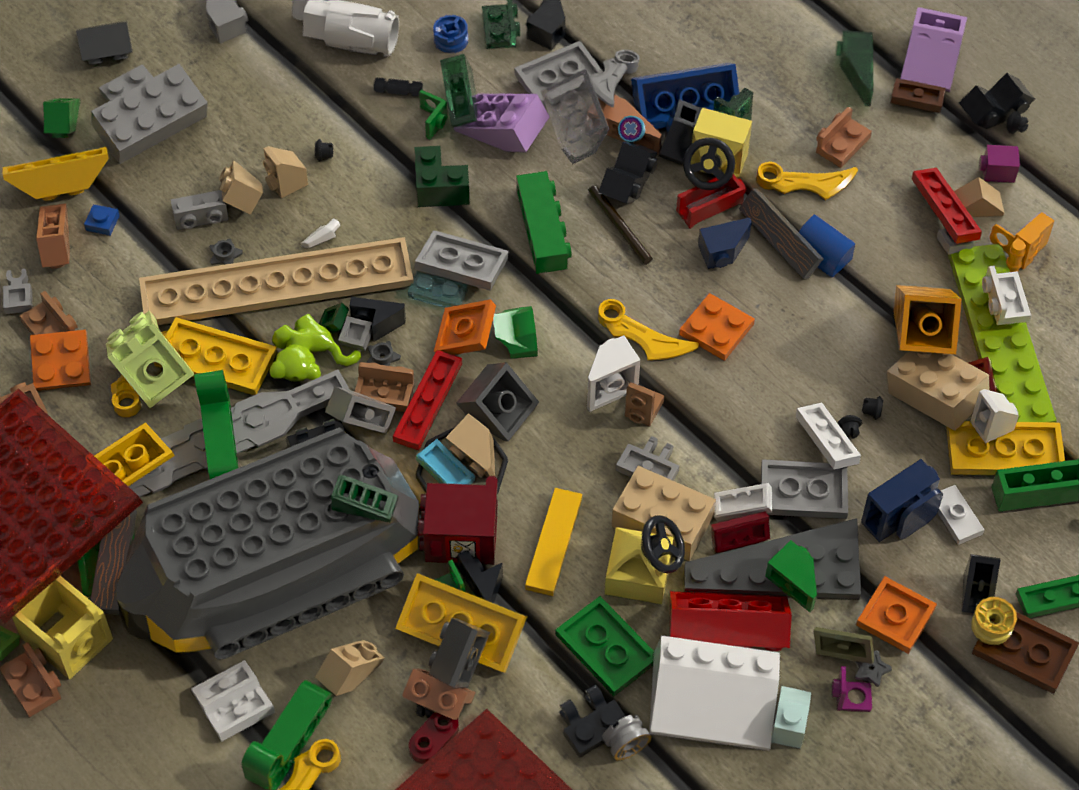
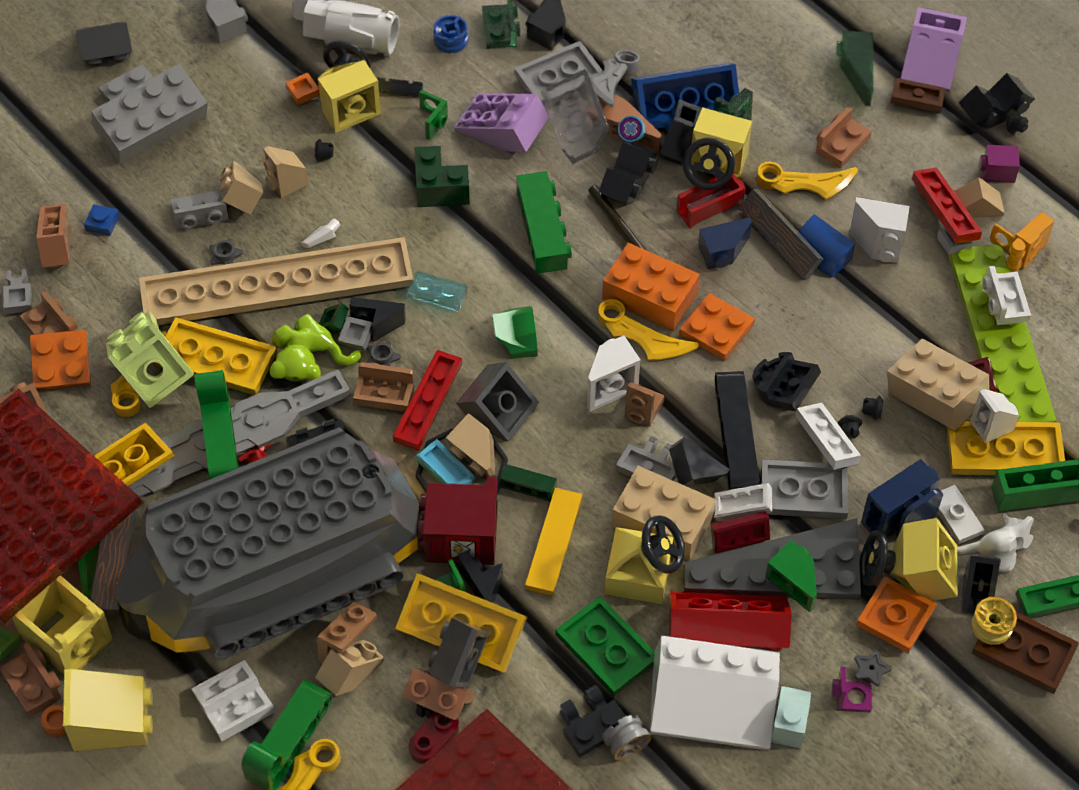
(53, 721): none -> orange tile
(57, 175): yellow wedge -> none
(60, 116): green slope -> none
(106, 710): none -> light yellow slope
(253, 455): none -> red plate
(302, 89): none -> orange plate
(344, 630): none -> medium nougat bracket
(348, 88): none -> light yellow piece
(358, 488): dark green slope -> none
(360, 410): light grey slope -> none
(459, 90): clear green slope -> none
(461, 260): light grey plate -> none
(465, 327): orange plate -> none
(528, 482): none -> dark green piece
(651, 286): none -> orange brick
(694, 465): none -> black slope
(736, 429): none -> black beam
(784, 381): none -> black slope
(844, 645): olive slope -> none
(879, 228): none -> white slope
(920, 560): none -> light yellow piece
(927, 319): light orange slope -> none
(1003, 542): none -> white animal

